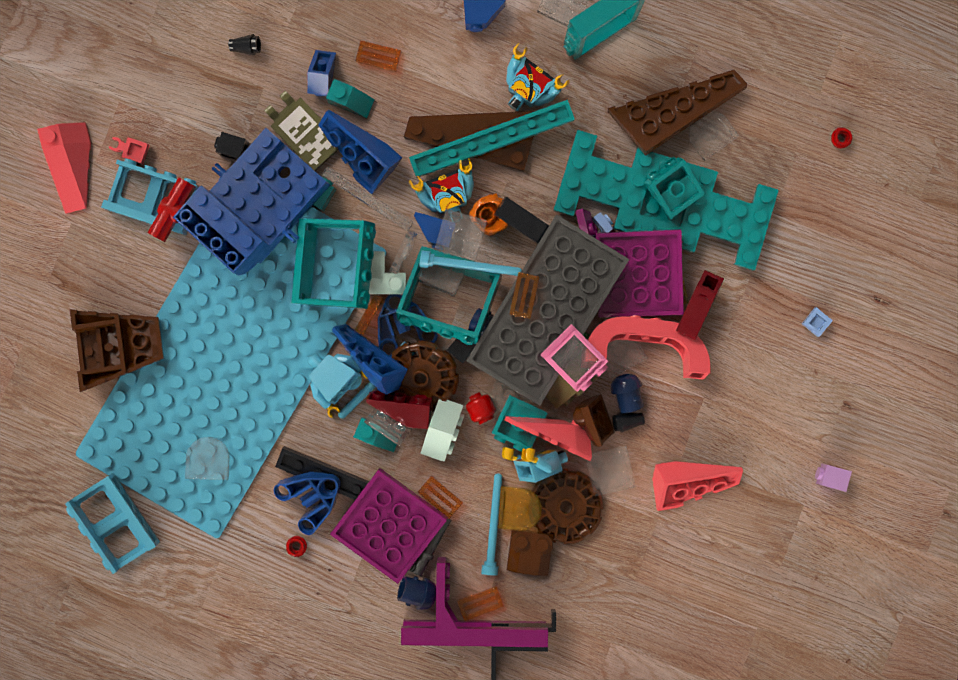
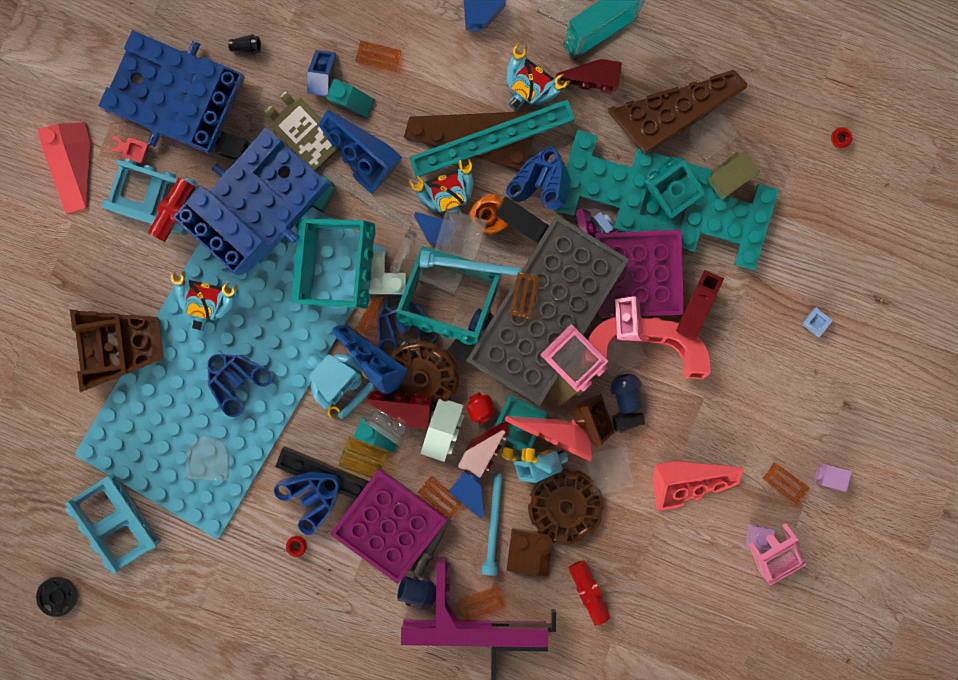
(56, 596): none -> black wheel
(178, 92): none -> blue piece
(202, 299): none -> torso
(222, 392): none -> blue connector
(362, 457): none -> clear yellow panel
(469, 492): none -> blue slope
(481, 449): none -> slope
(518, 508): clear yellow tile -> none
(547, 176): none -> blue connector
(589, 592): none -> red piece
(597, 74): none -> dark red slope
(628, 319): none -> bright pink slope
(736, 172): none -> olive brick
(757, 535): none -> lavender brick
(780, 559): none -> bright pink window
(800, 493): none -> clear orange tile

